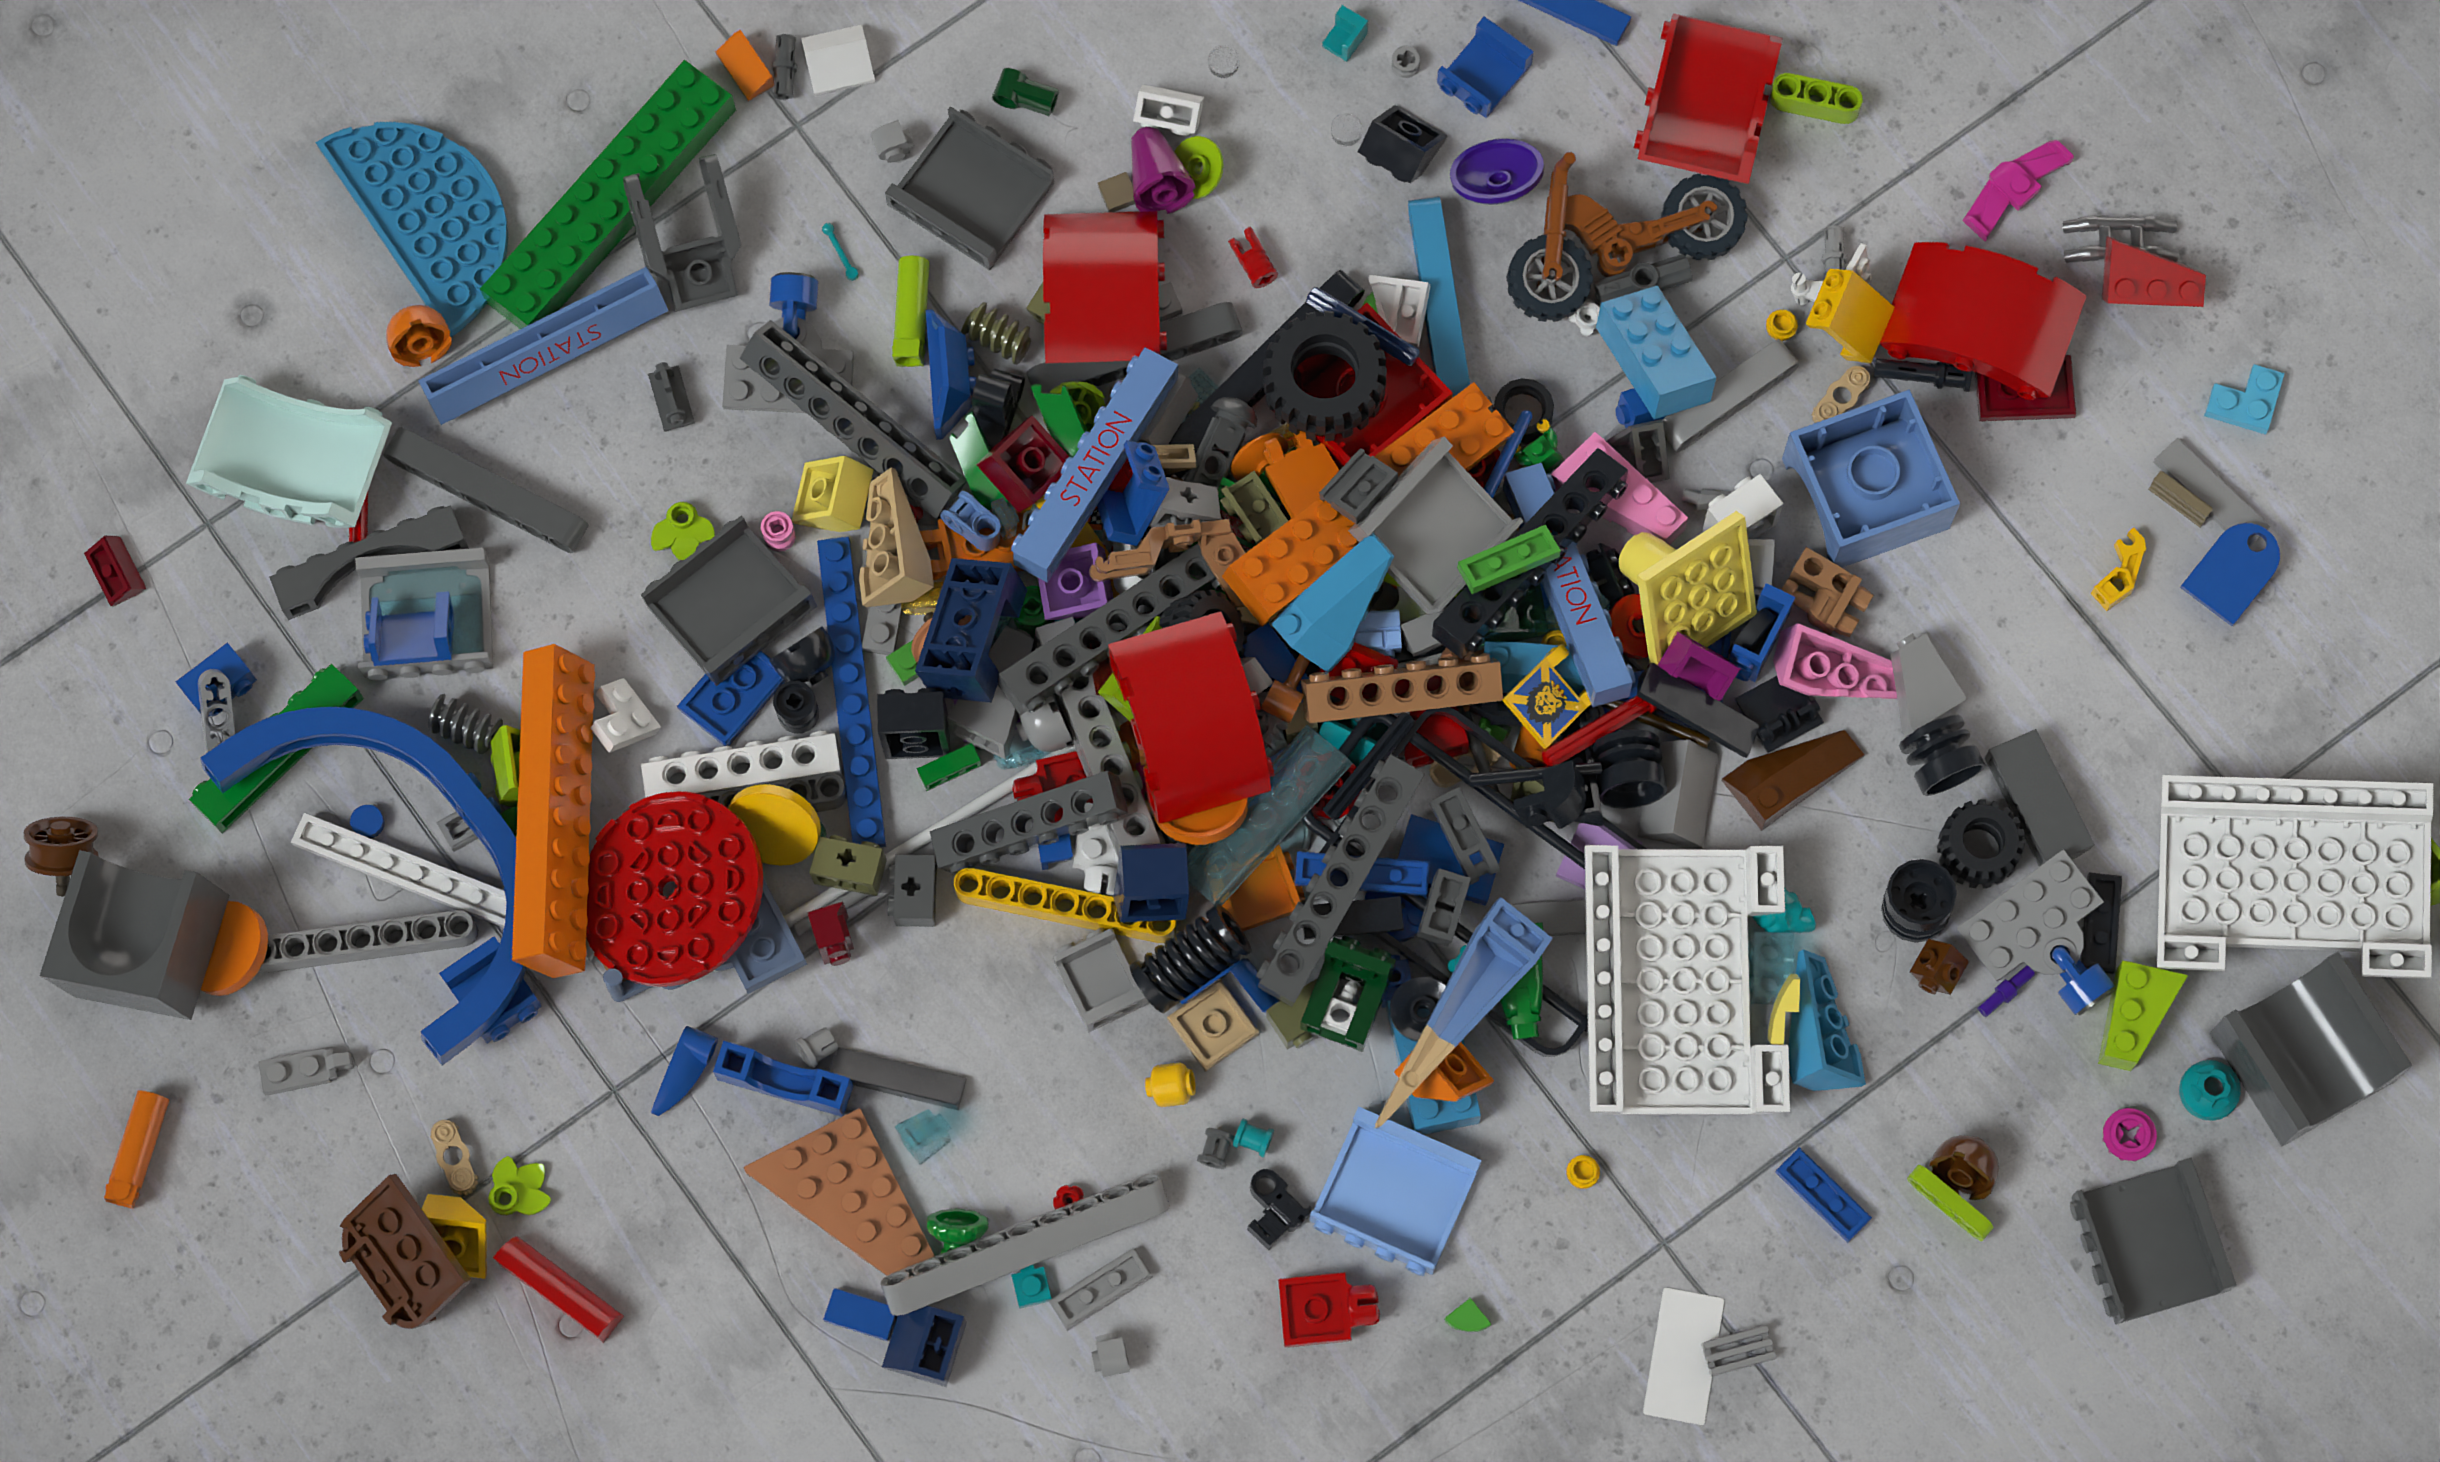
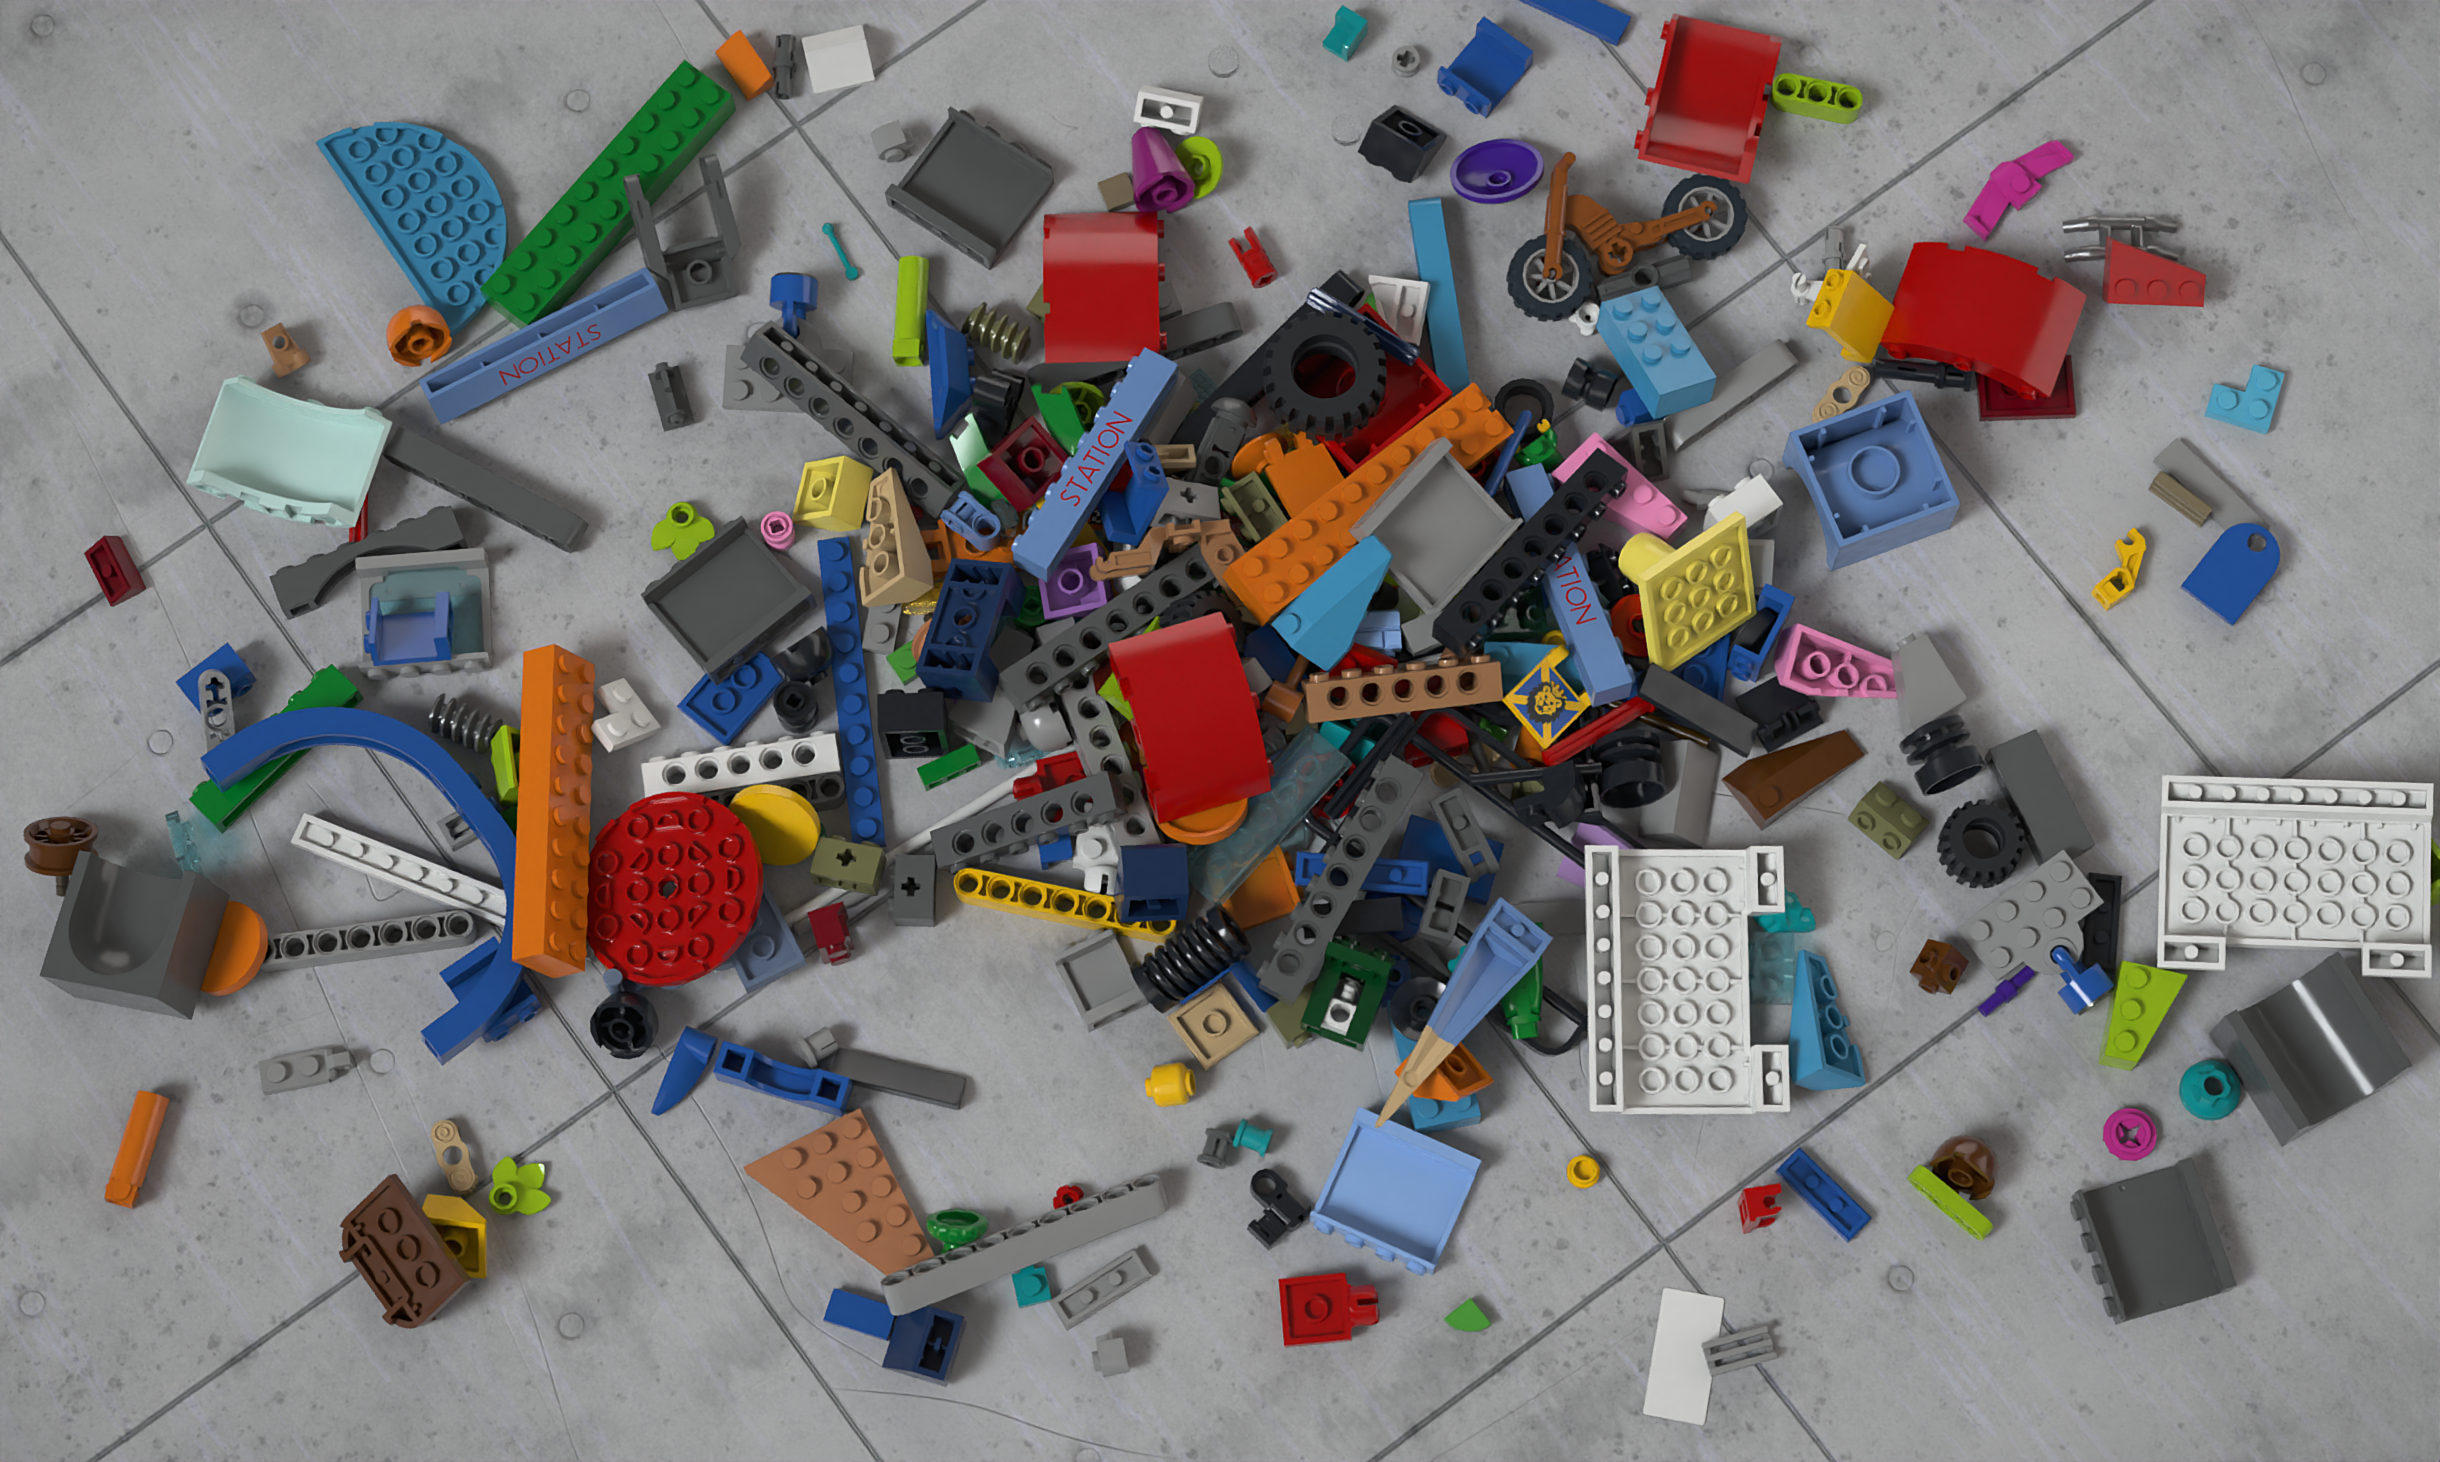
(181, 837): none -> clear light blue wing
(285, 358): none -> medium nougat plate
(367, 821): blue tile -> none
(558, 1288): red brick -> none
(625, 1024): none -> black cylinder
(924, 1135): clear light blue slope -> none
(1017, 90): dark green piece -> none
(1358, 486): dark grey plate -> none
(1508, 559): bright green plate -> none
(1589, 384): none -> black wheel
(1699, 666): magenta panel -> none
(1755, 1204): none -> red hinge
(1781, 325): yellow plate -> none
(1785, 1002): light yellow slope -> none
(1833, 589): medium nougat hips -> none
(1888, 820): none -> olive bracket
(1913, 884): black wheel -> none

